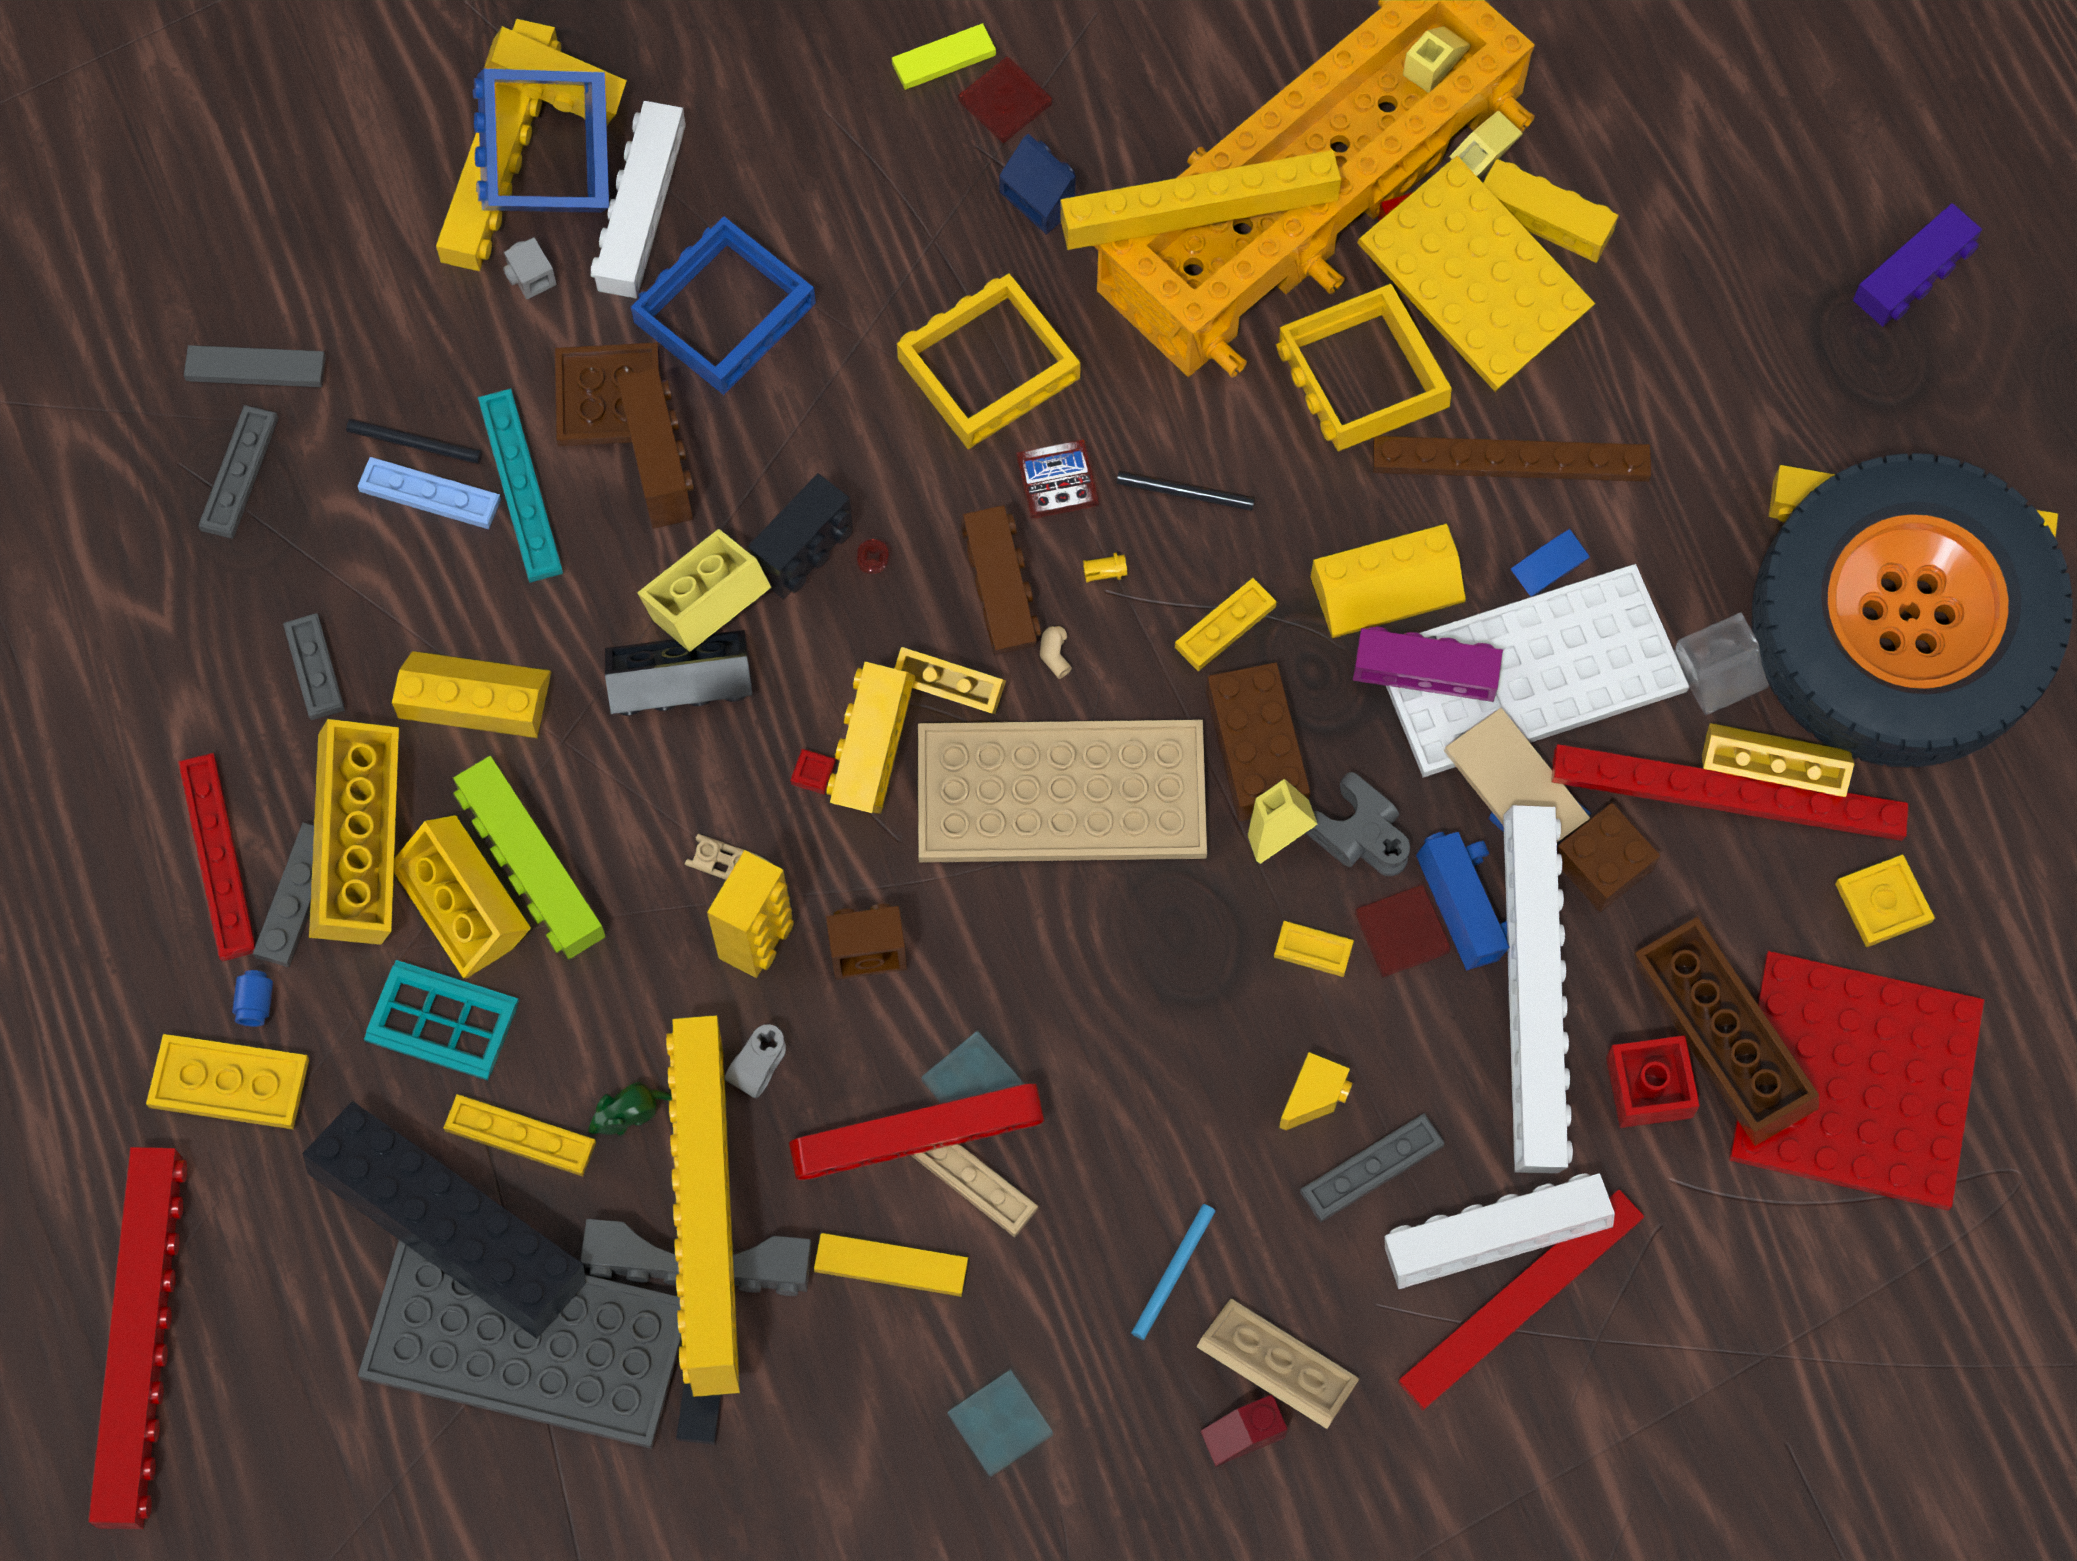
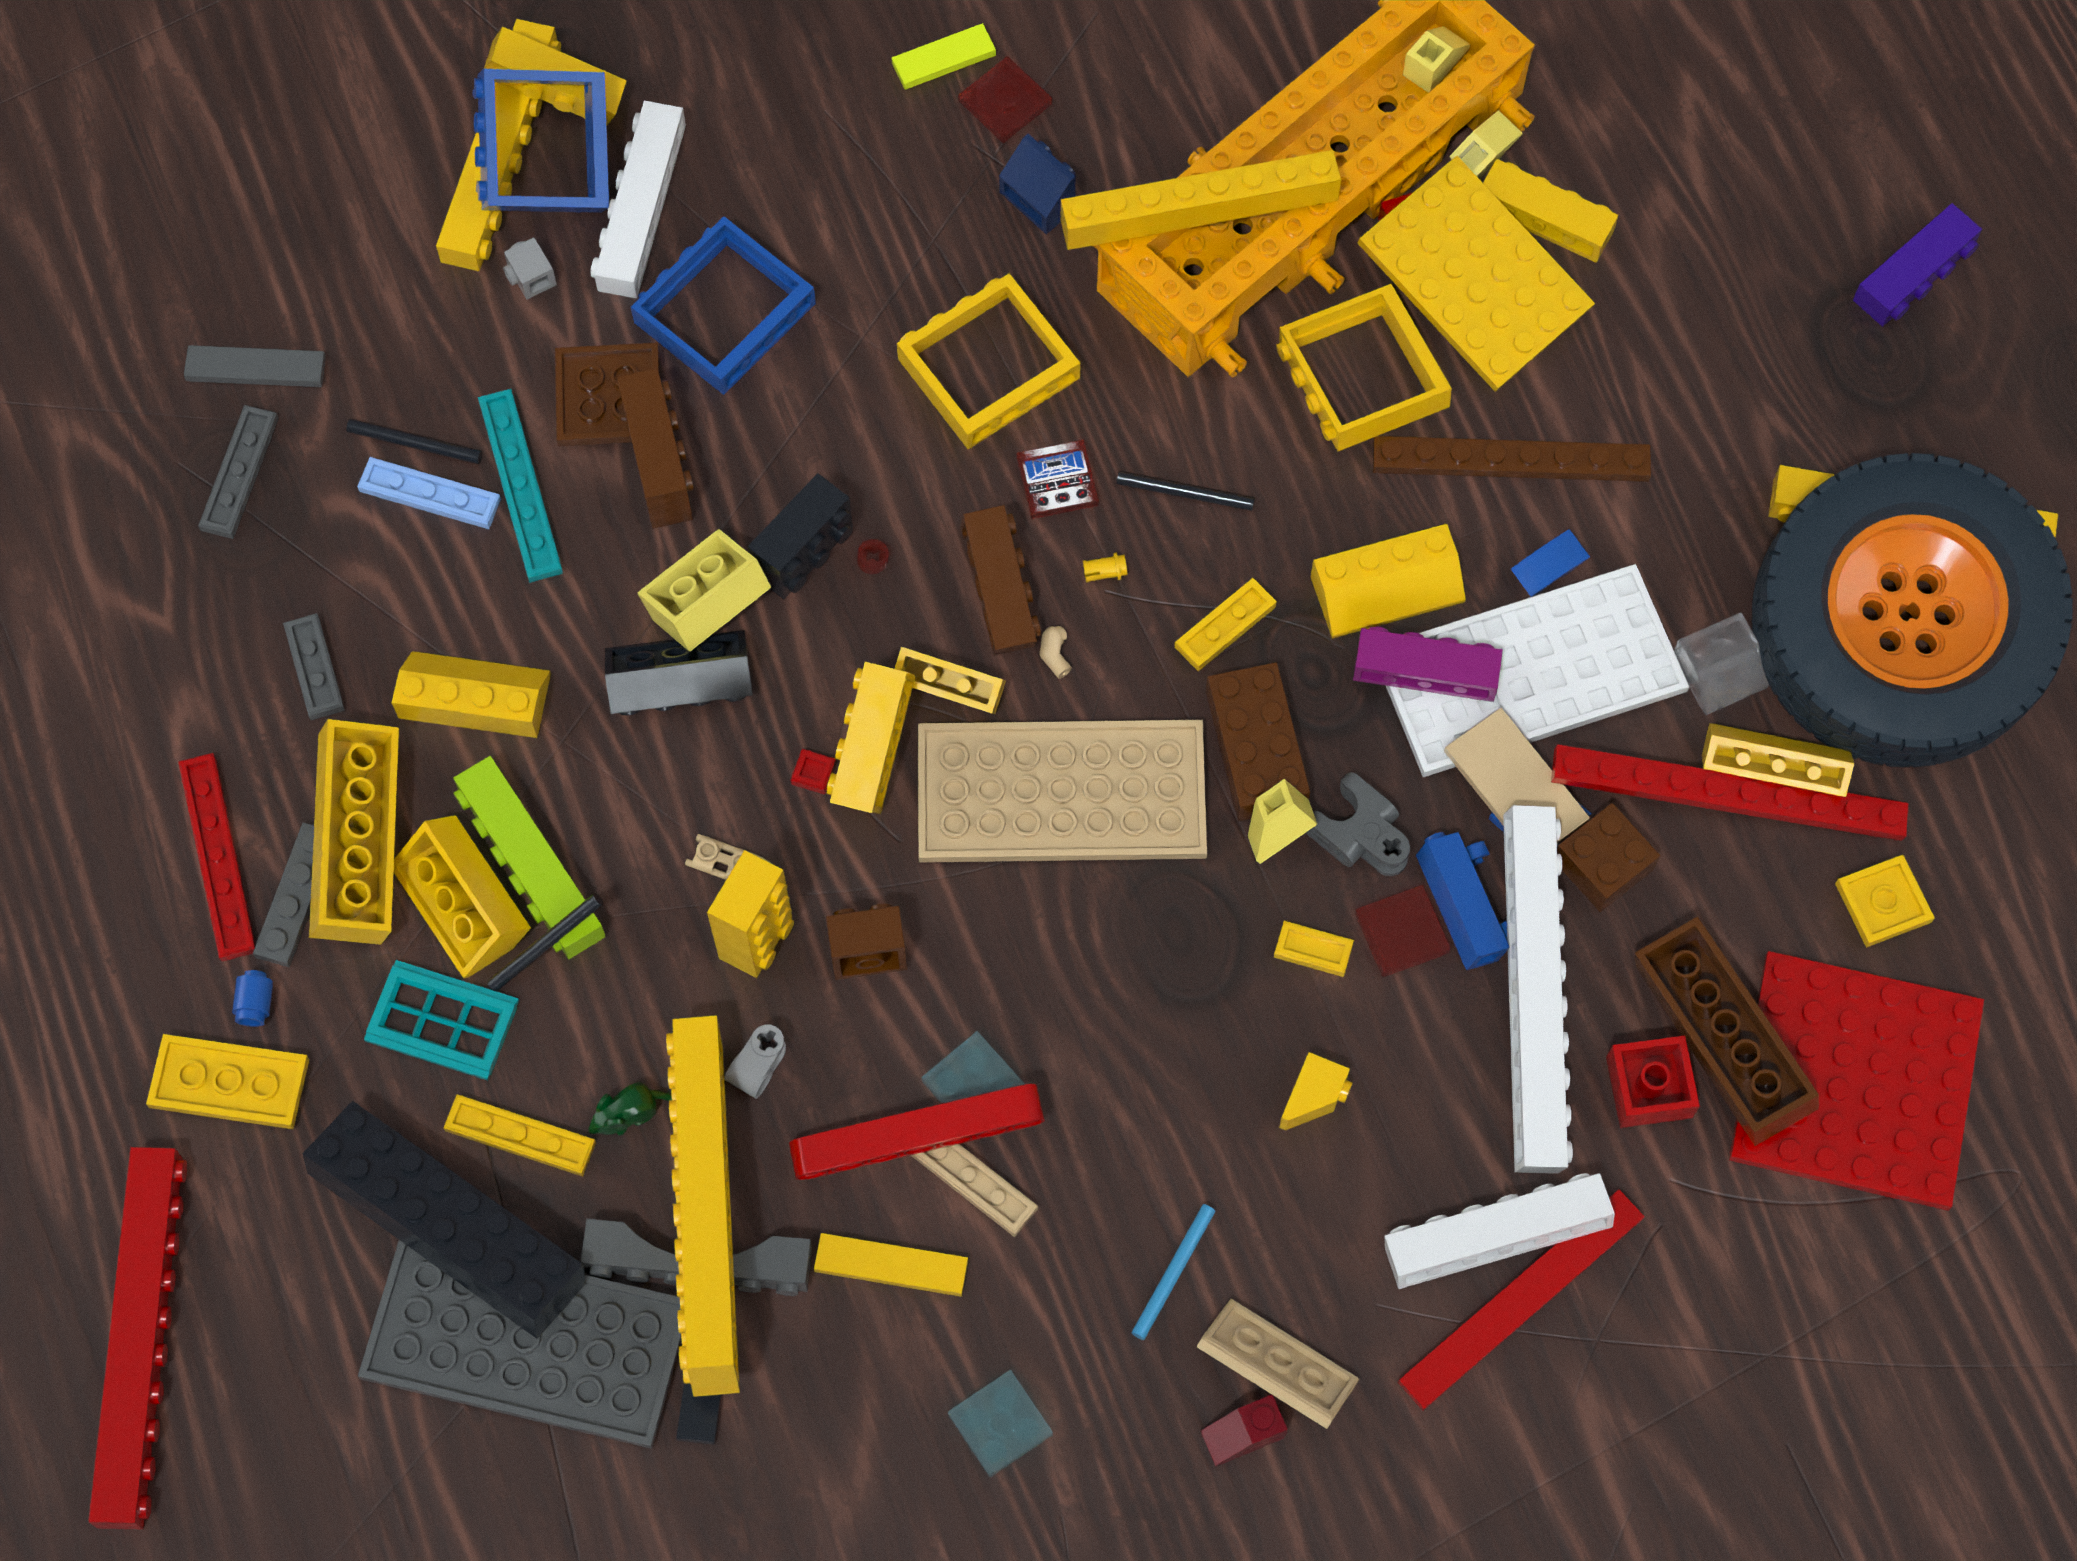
(545, 942): none -> black bar
(1372, 1167): dark grey tile -> none

